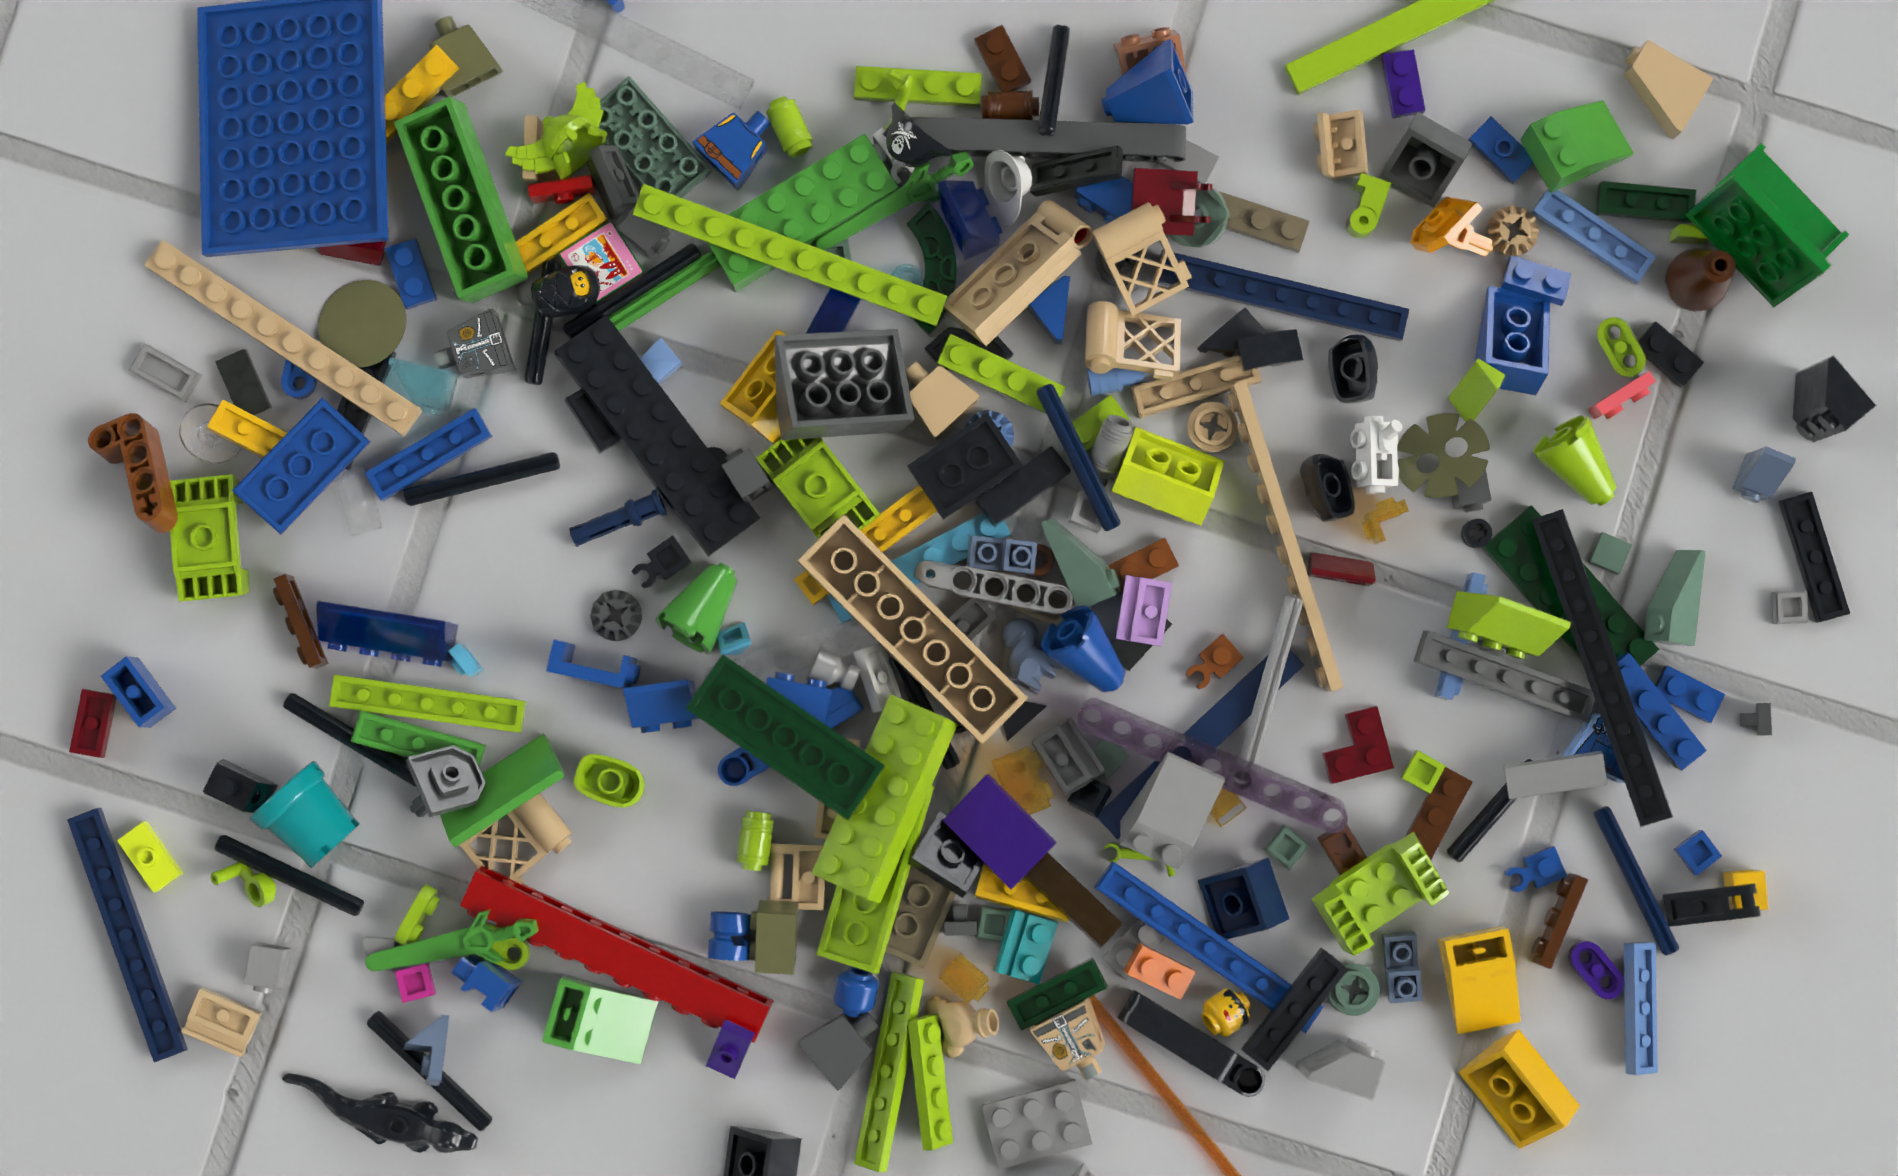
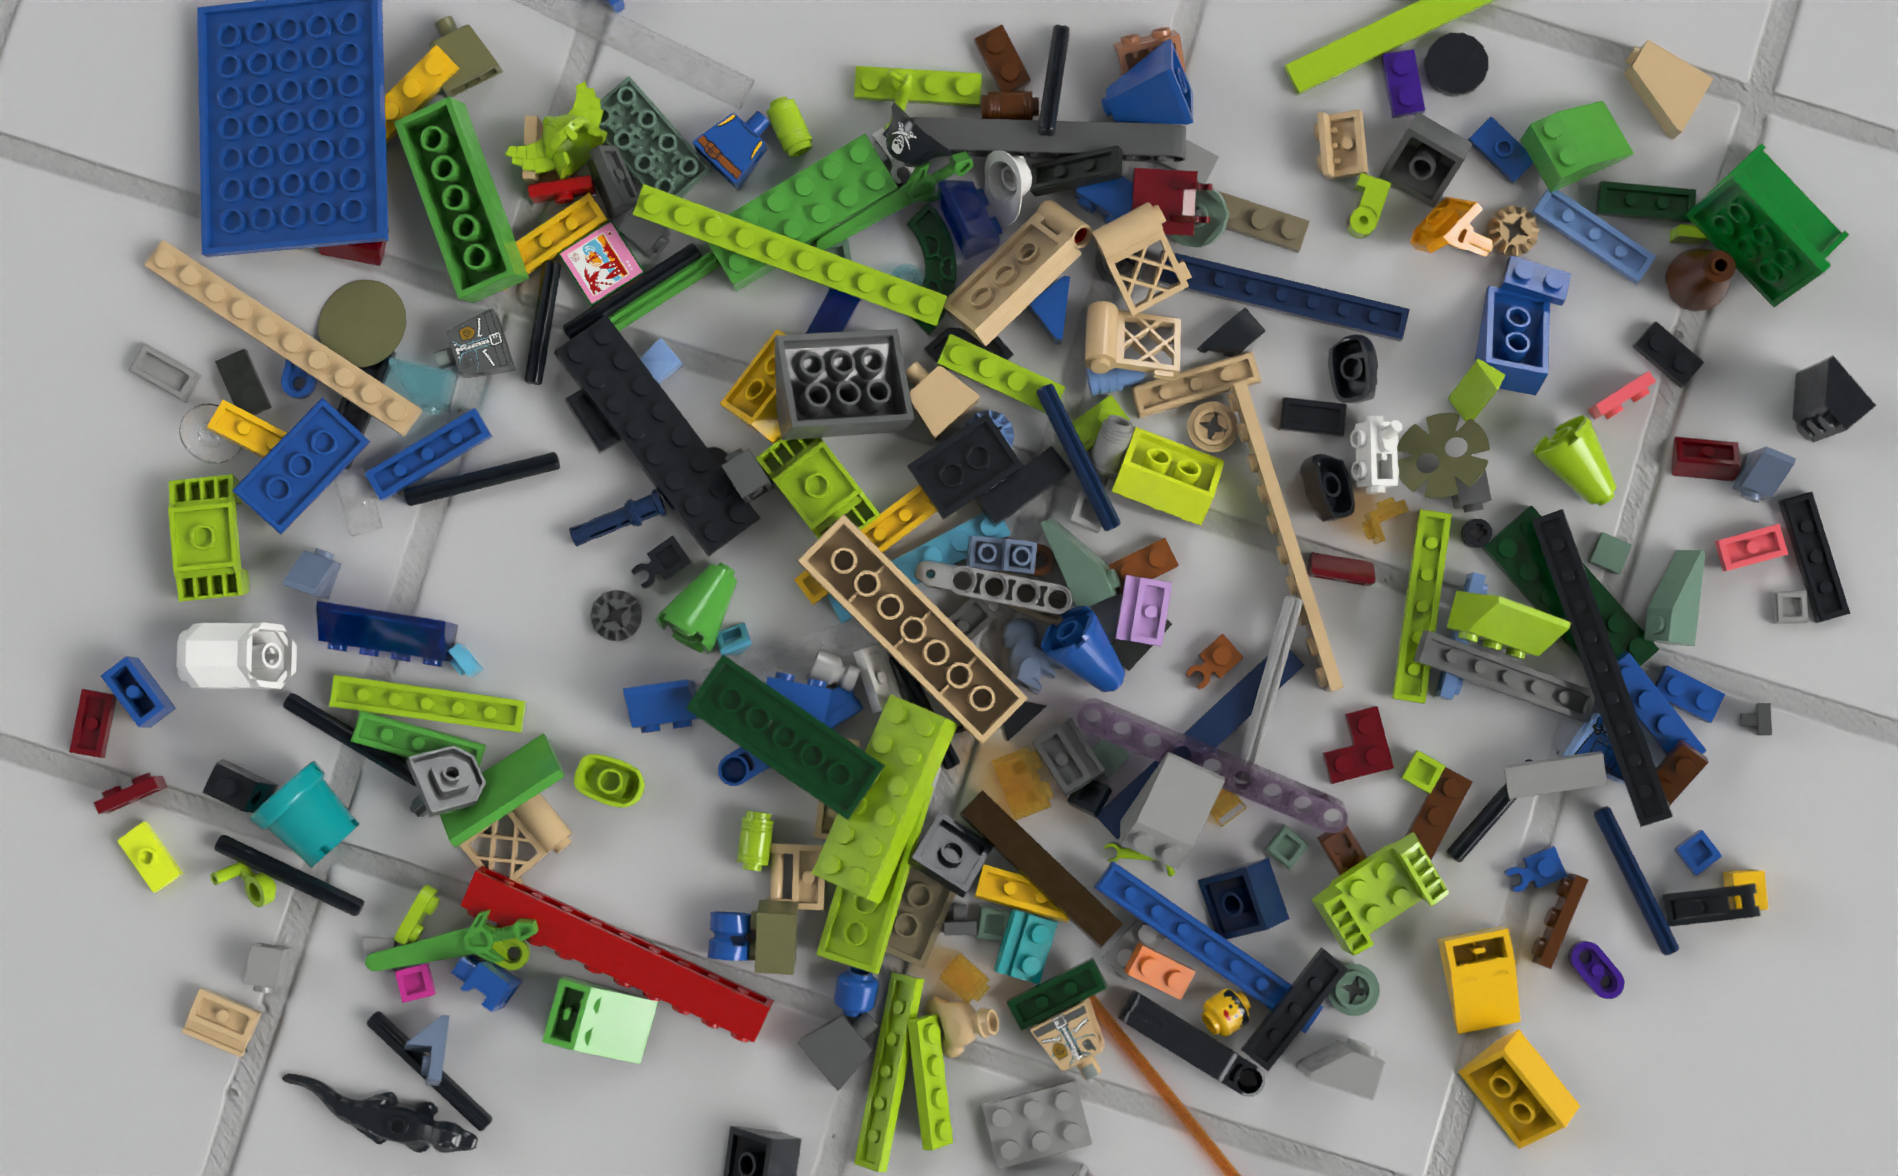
(118, 798): none -> dark red plate
(127, 934): dark blue plate -> none
(139, 446): dark orange beam -> none
(235, 656): none -> white brick
(299, 622): reddish brown plate -> none
(314, 573): none -> sand blue slope
(411, 273): blue plate -> none
(561, 663): blue panel -> none
(566, 291): black piece -> none
(730, 1049): dark purple plate -> none
(999, 831): dark purple tile -> none
(1269, 349): black slope -> none
(1313, 417): none -> black tile
(1402, 967): sand blue slope -> none
(1421, 603): none -> lime plate
(1456, 64): none -> black tile
(1618, 348): lime plate -> none
(1640, 1008): medium blue plate -> none
(1680, 769): none -> reddish brown plate
(1705, 459): none -> dark red slope
(1751, 547): none -> coral plate

